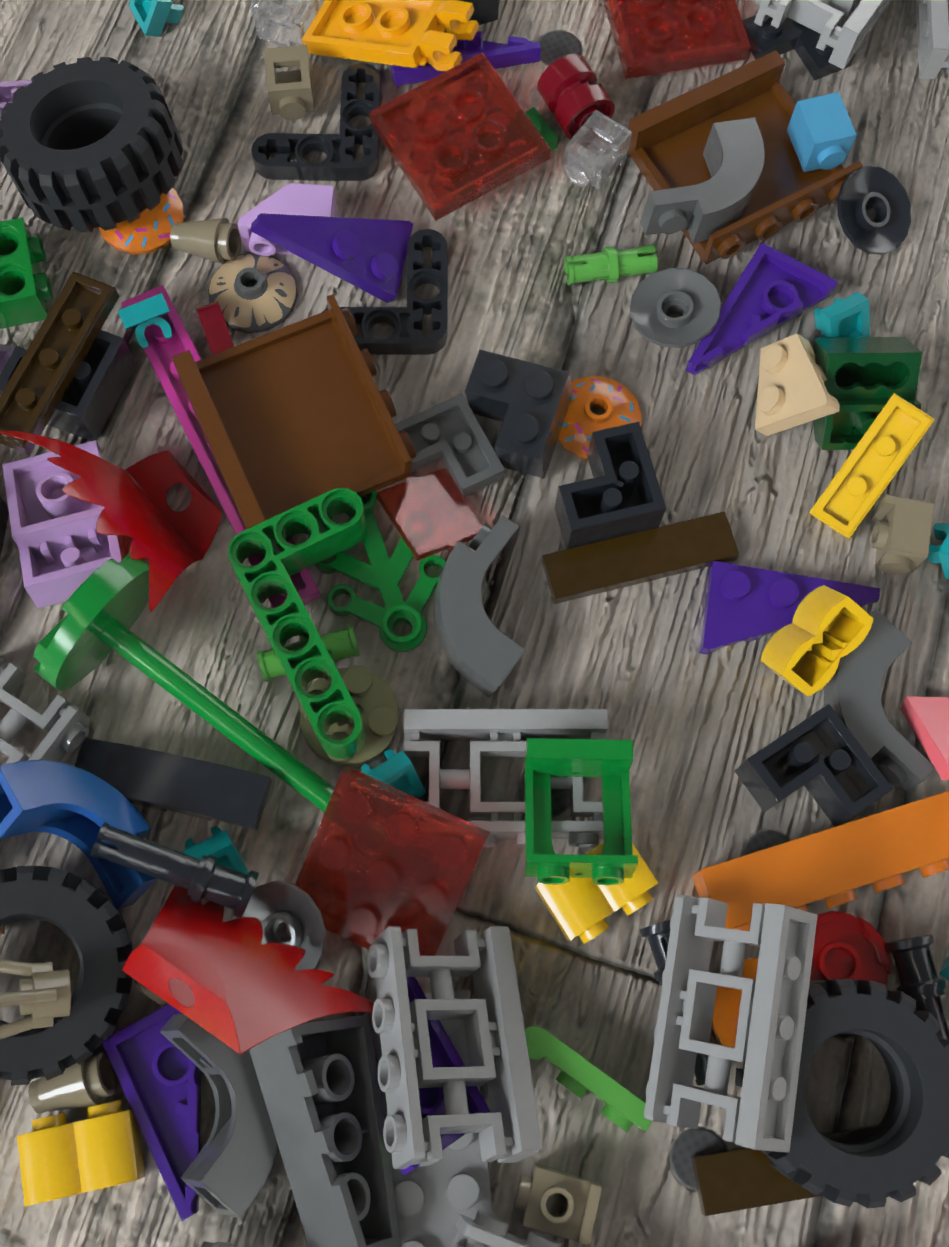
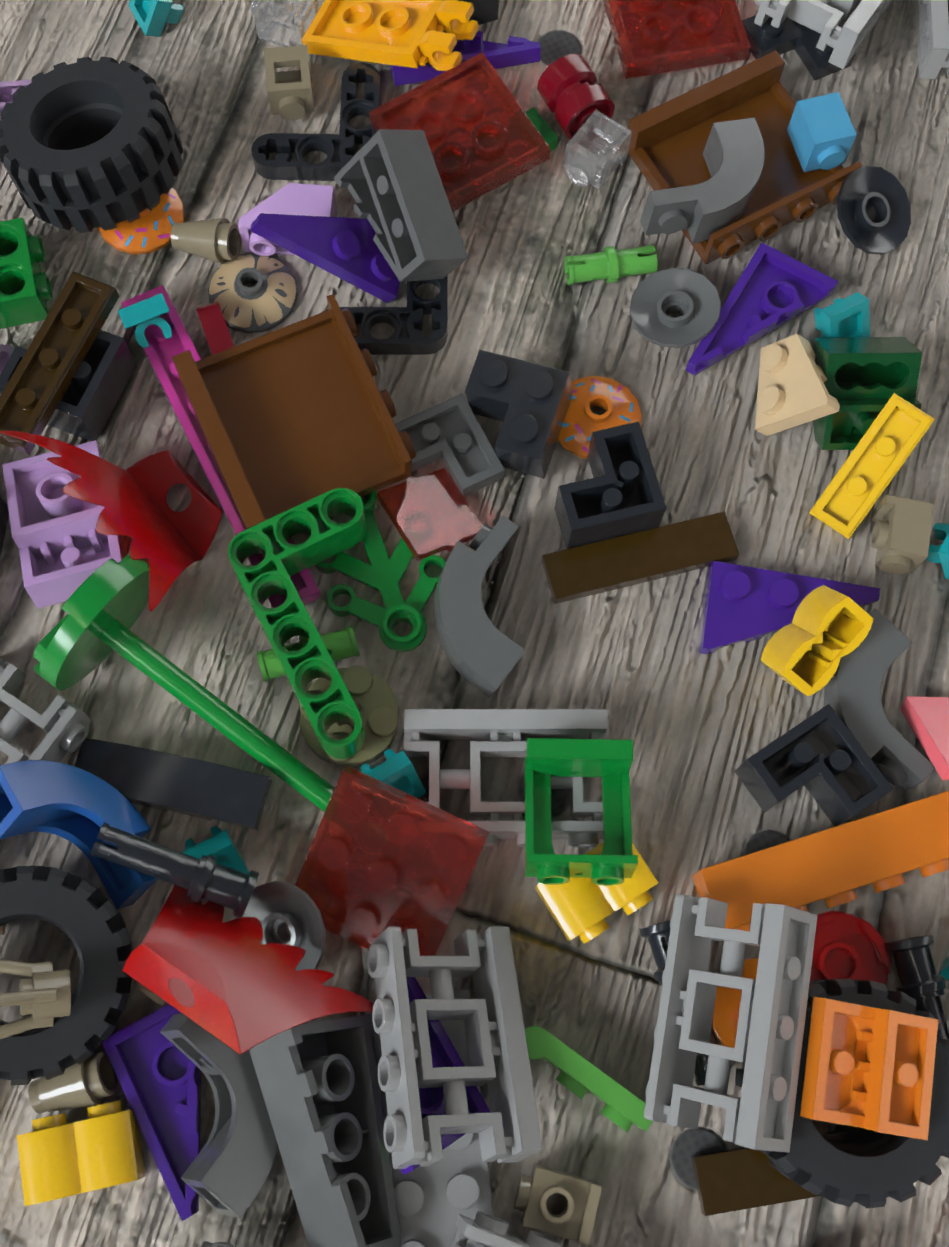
(405, 204): none -> dark grey wedge
(869, 1068): none -> orange slope

